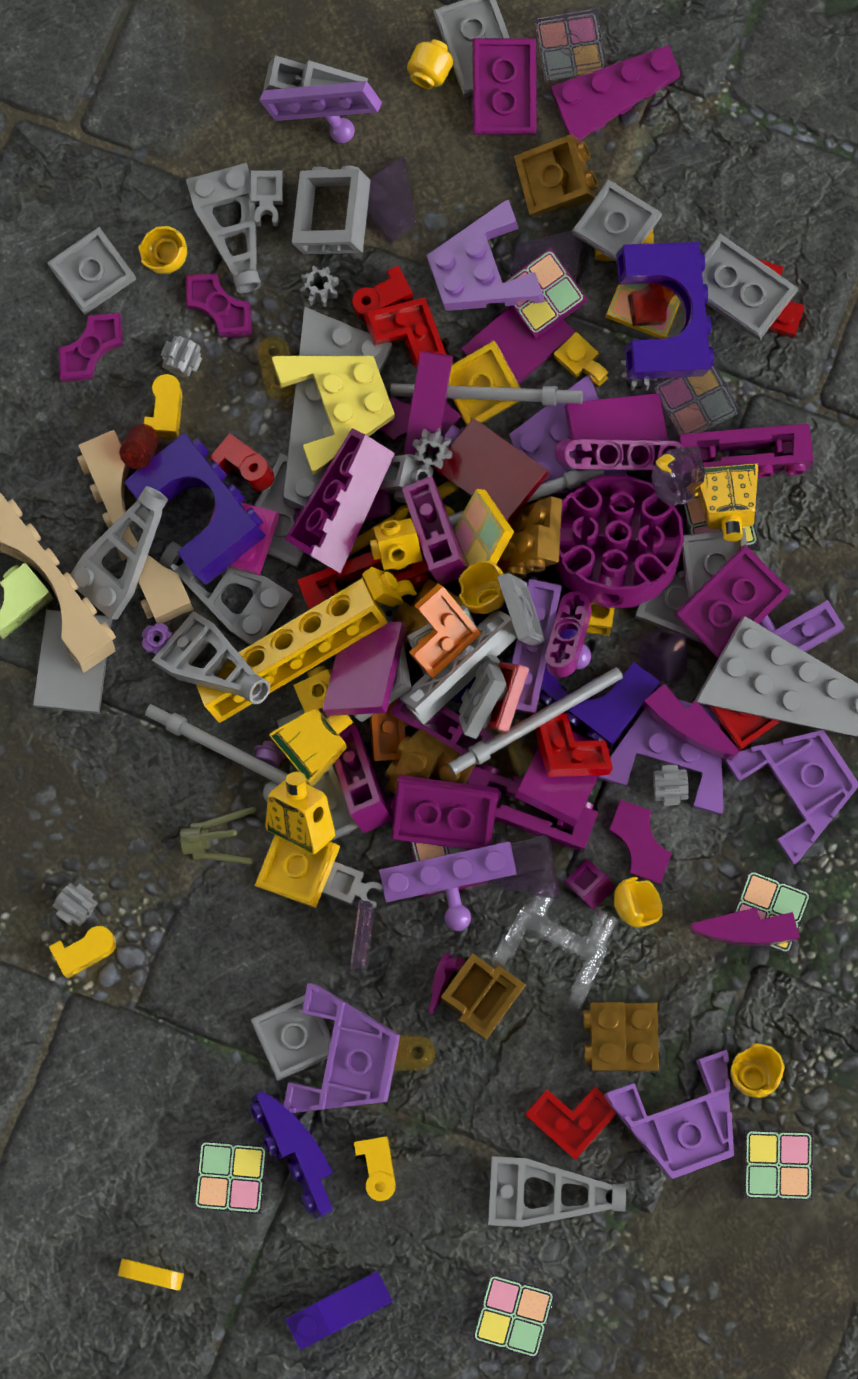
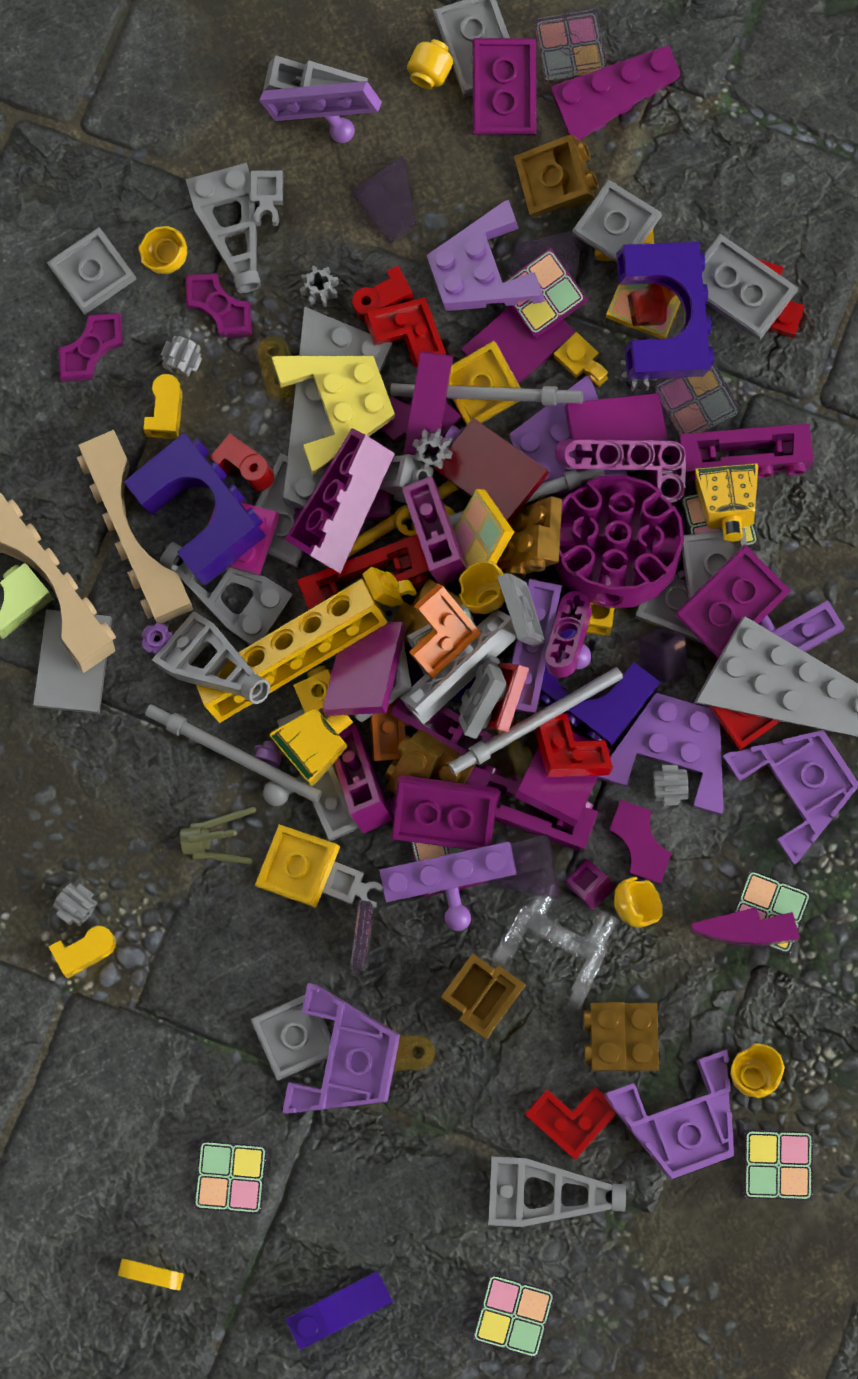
(99, 584): light grey plate -> none
(139, 446): clear red brick -> none
(290, 1138): dark purple slope -> none
(300, 814): yellow torso -> none
(331, 241): light grey window -> none
(381, 1177): yellow leg -> none
(396, 544): yellow brick -> none
(442, 978): magenta bar -> none
(678, 475): clear purple hair -> none
(689, 724): magenta slope -> none

